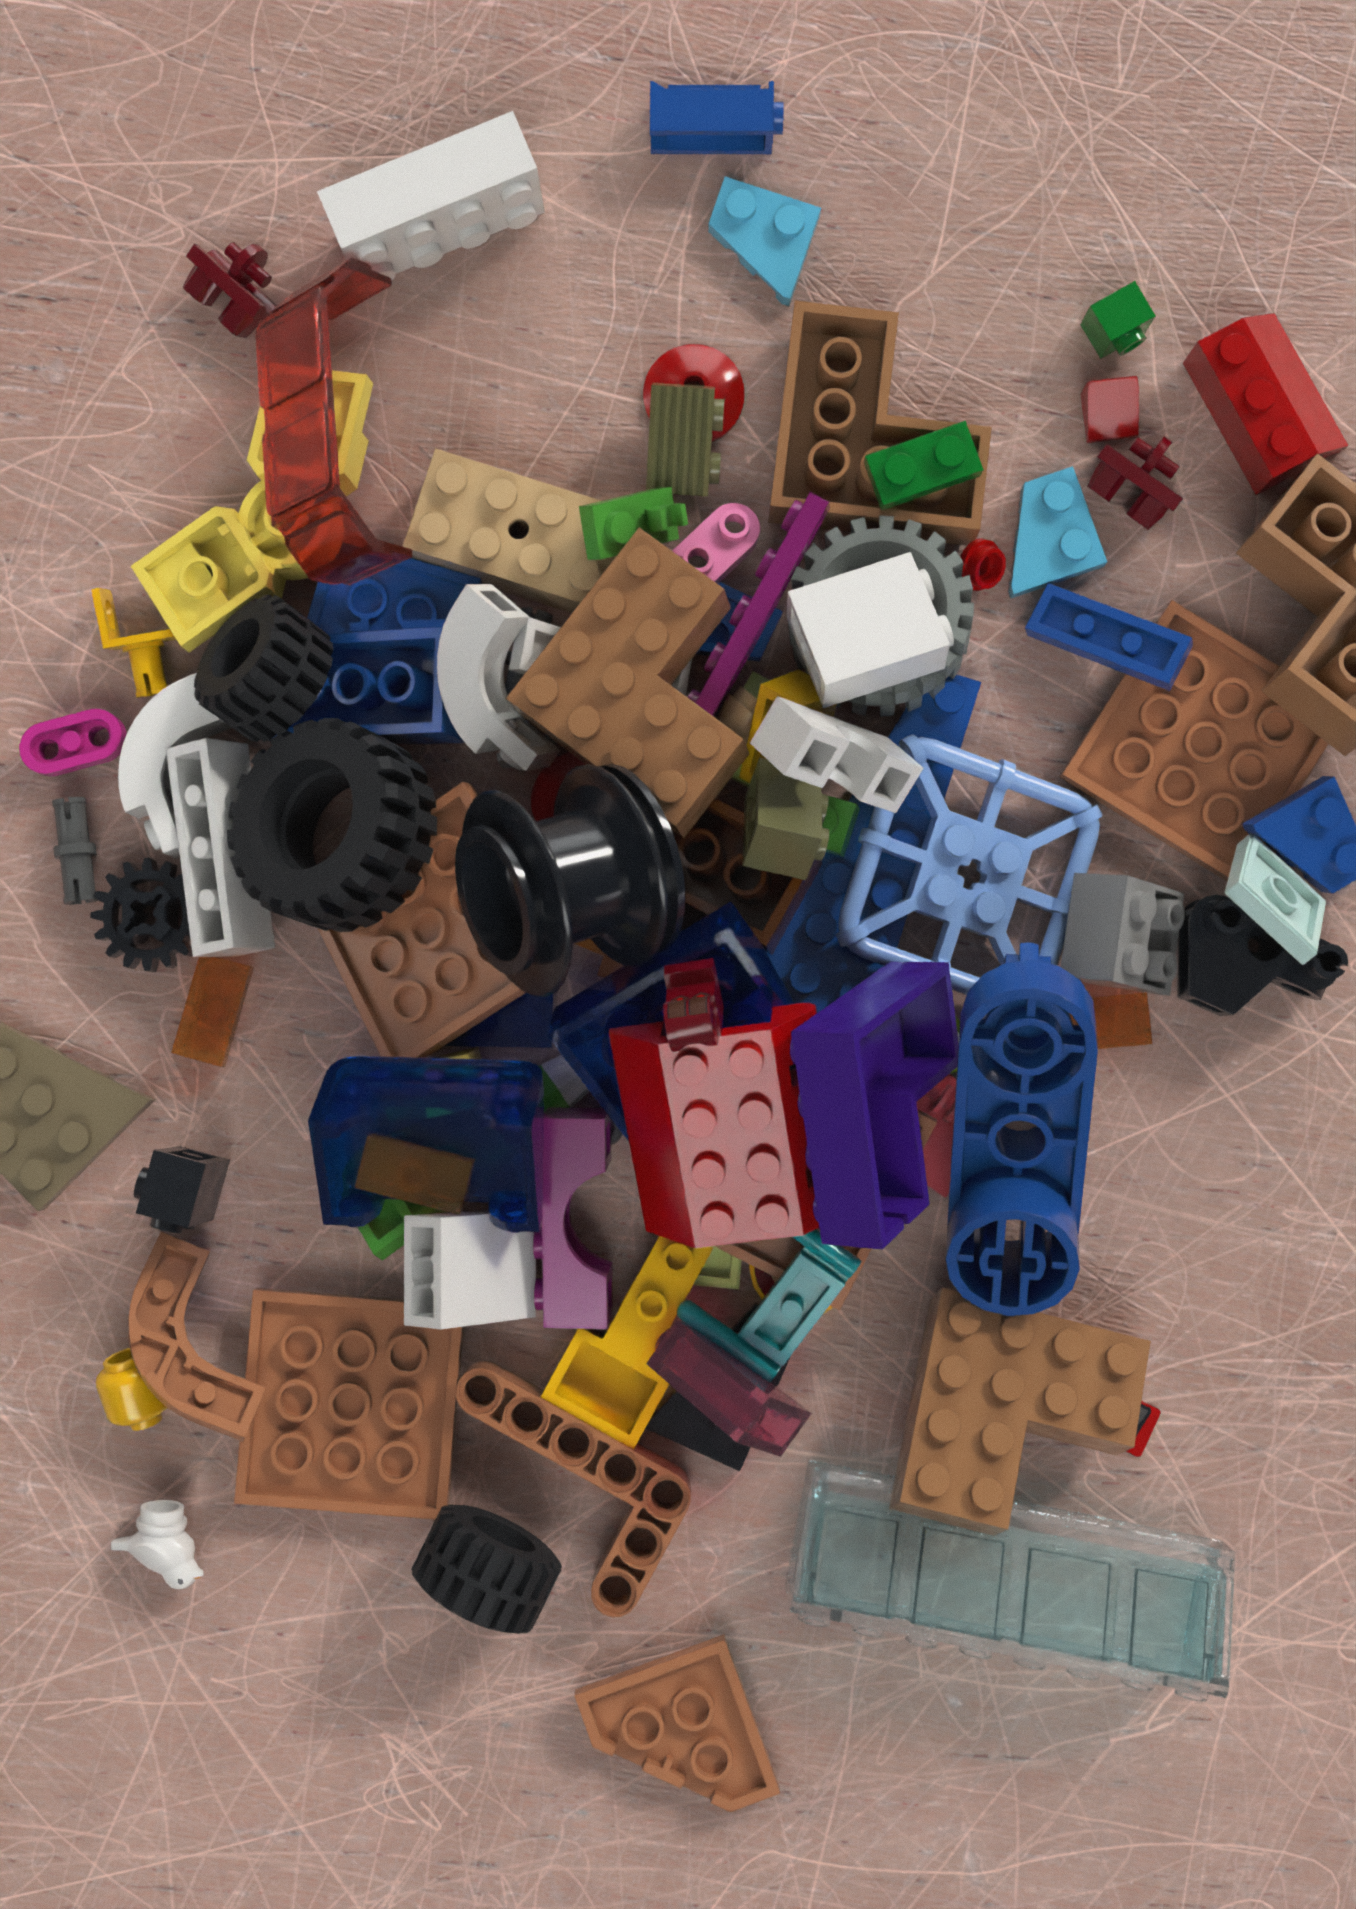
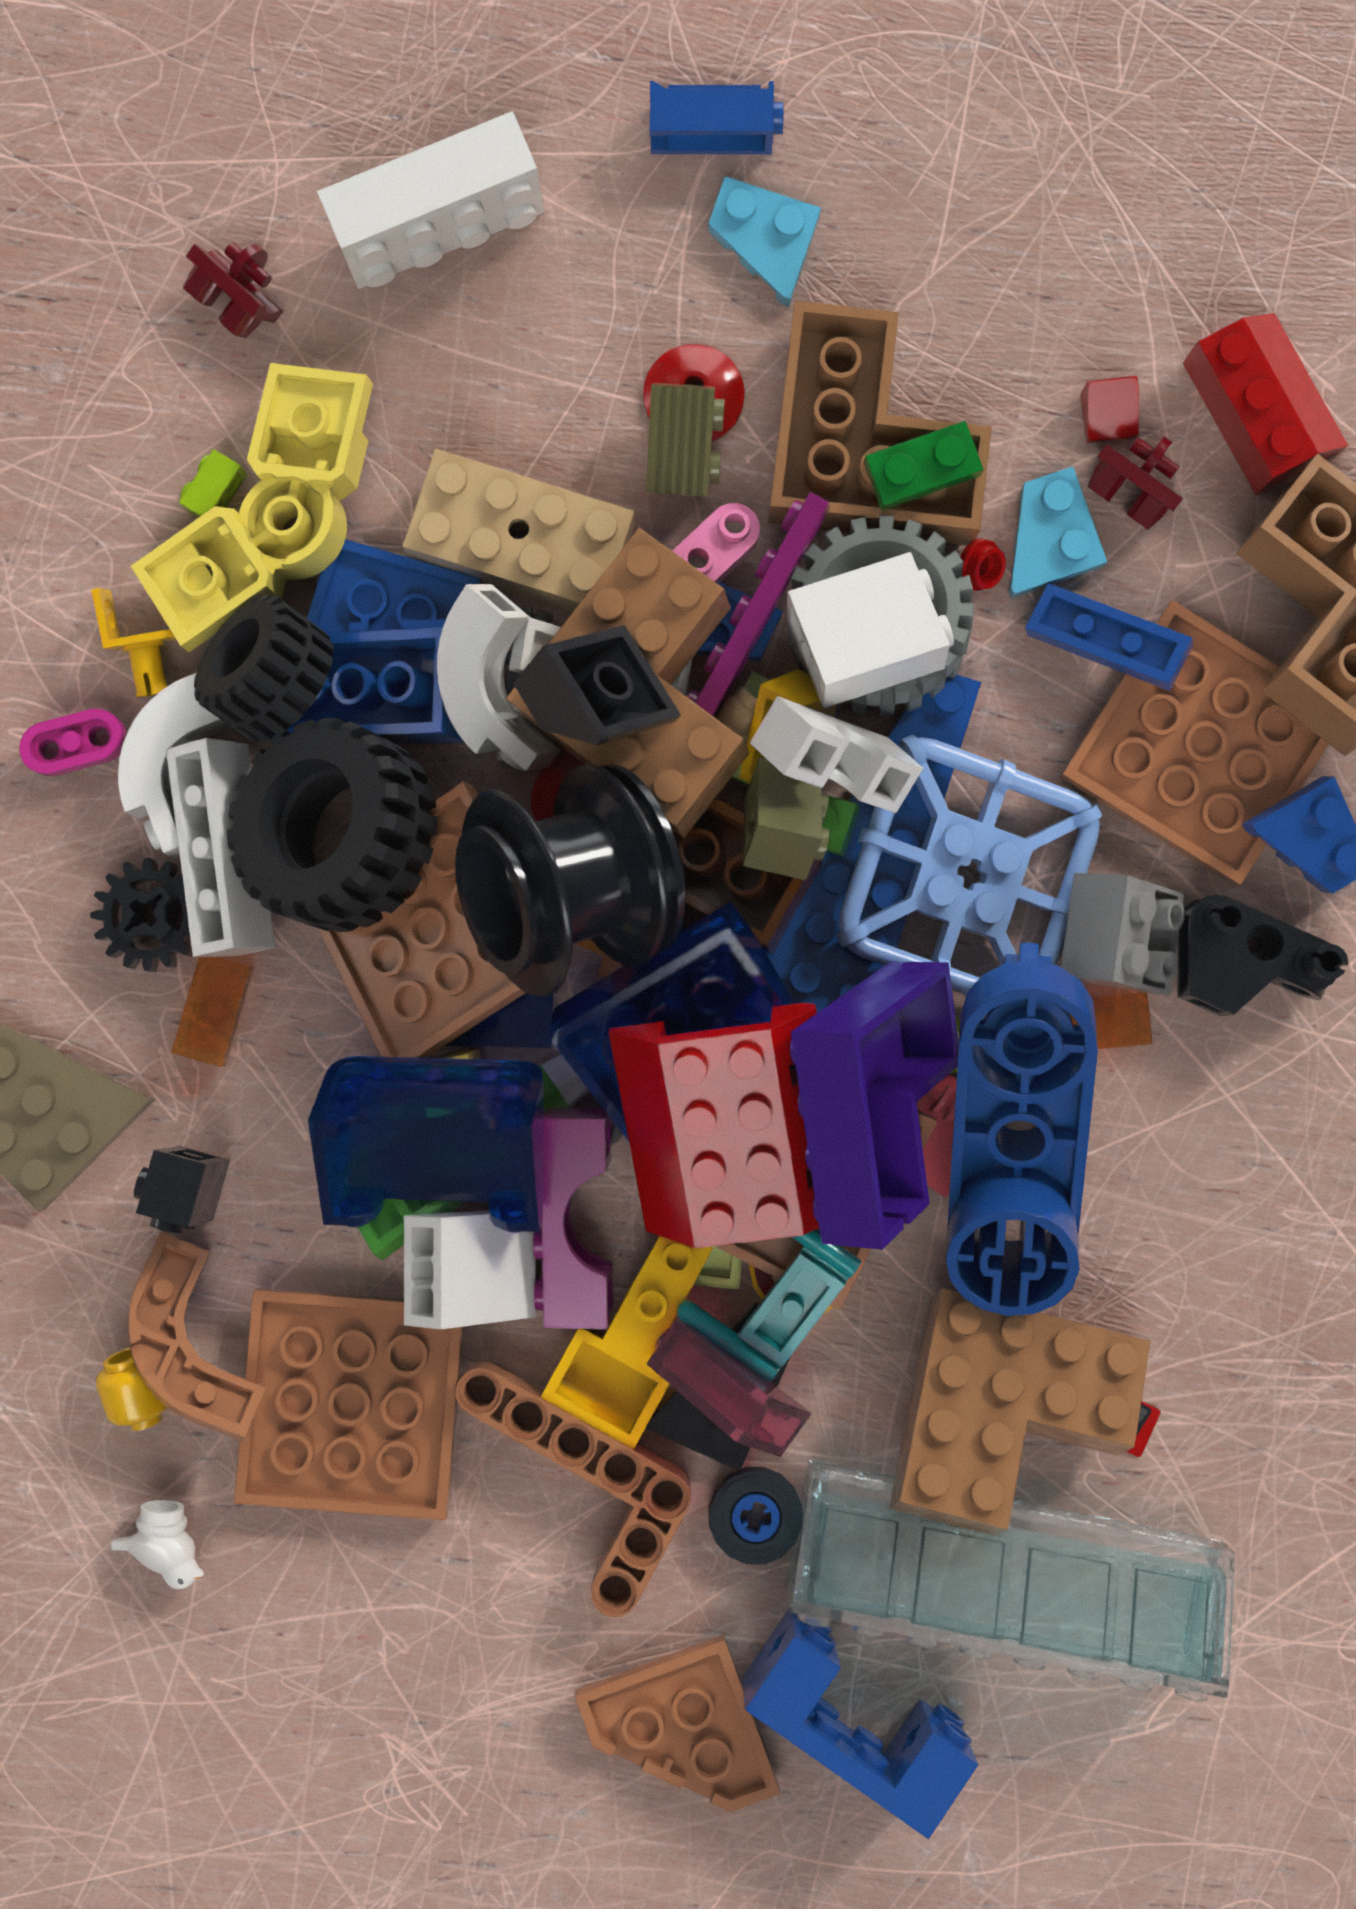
(74, 850): dark grey pin -> none
(213, 485): none -> lime piece
(301, 431): clear red windscreen -> none
(414, 1173): clear orange plate -> none
(486, 1569): black tyre -> none
(595, 688): none -> black slope
(613, 521): bright green plate -> none
(692, 1004): dark red leg -> none
(772, 1536): none -> black bush
(915, 1774): none -> blue plate
(1118, 321): green plate -> none
(1276, 898): light aqua tile -> none

